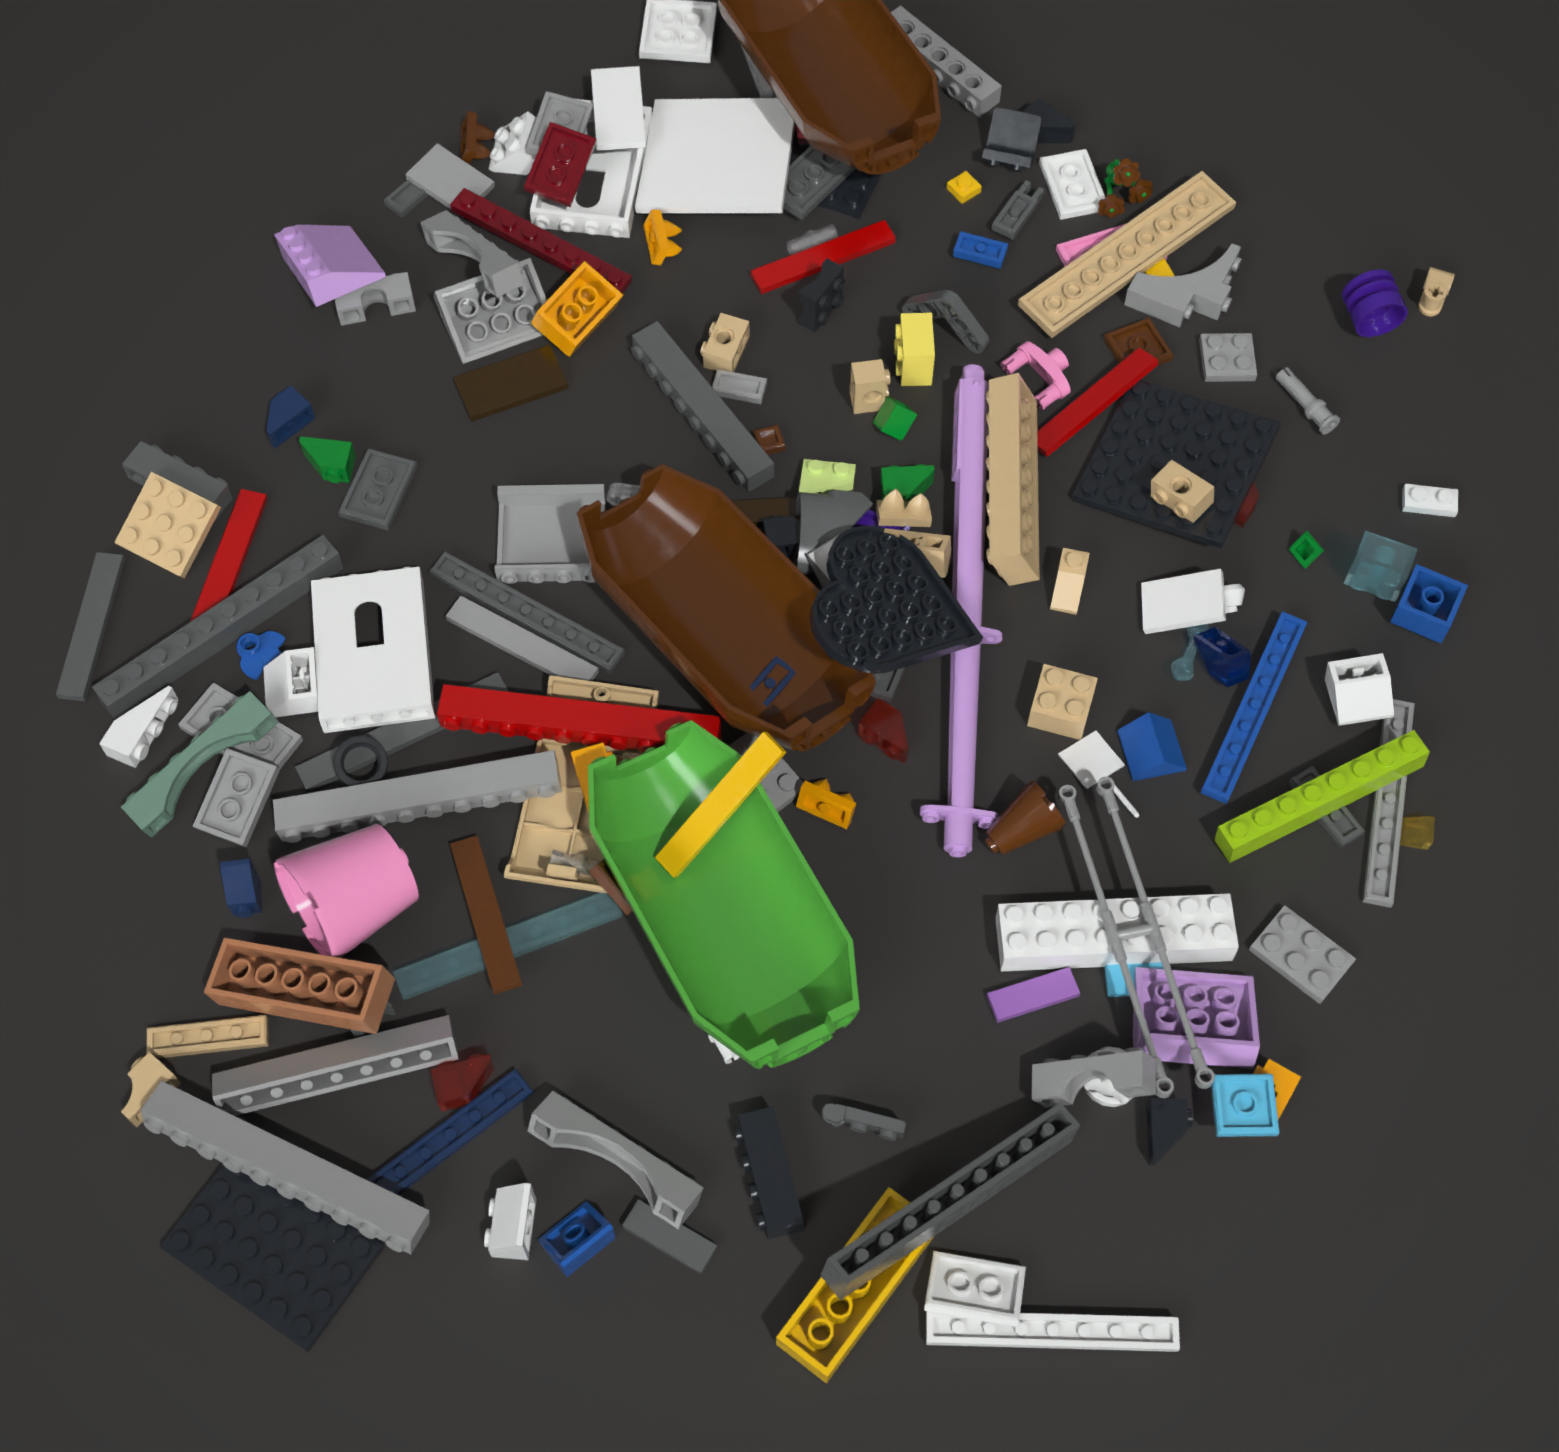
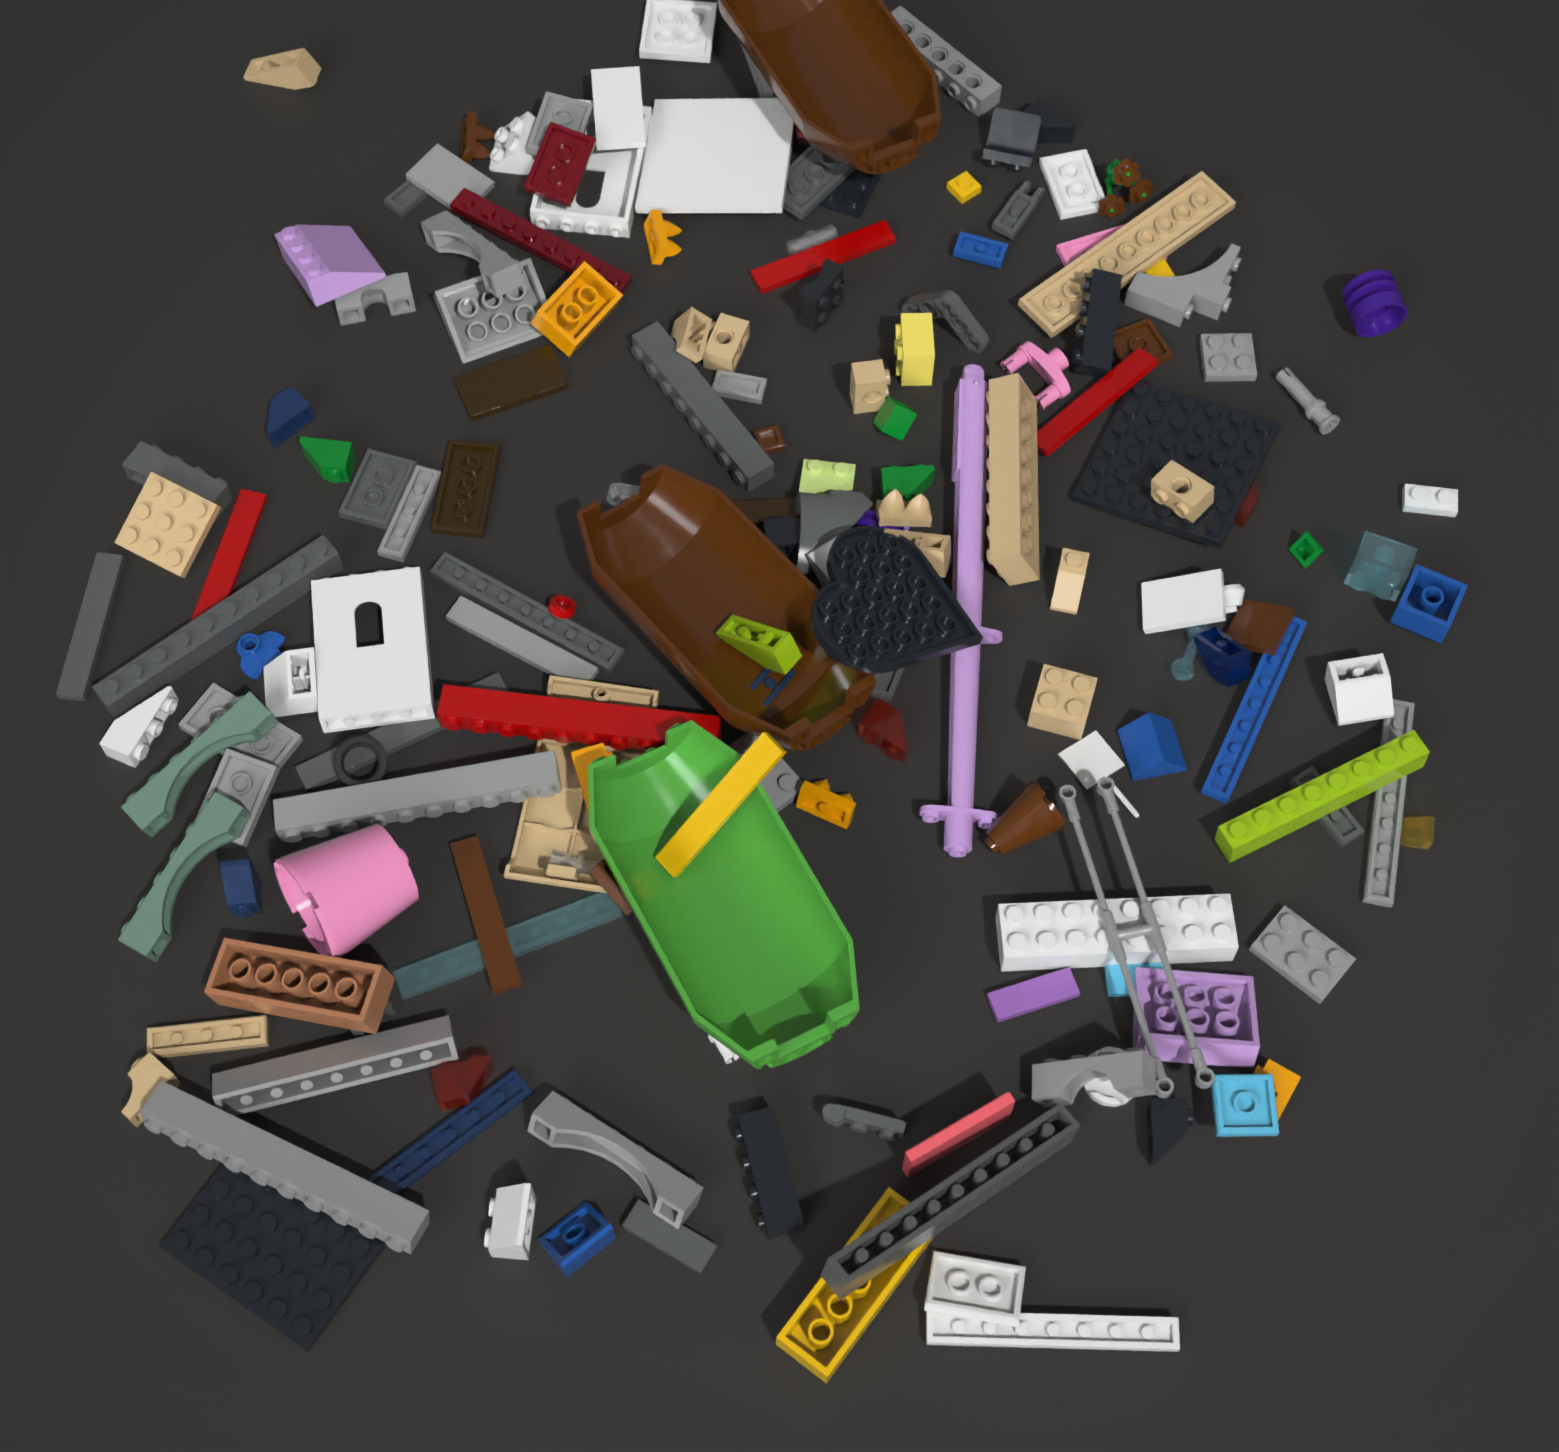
(151, 925): none -> sand green arch
(288, 70): none -> tan slope
(409, 513): none -> light grey tile
(466, 489): none -> dark brown tile
(541, 532): light grey panel -> none
(562, 606): none -> red tile
(691, 334): none -> tan arch
(761, 643): none -> lime slope
(958, 1134): none -> coral tile
(1097, 323): none -> black brick
(1261, 626): none -> reddish brown tile
(1435, 291): tan piece -> none

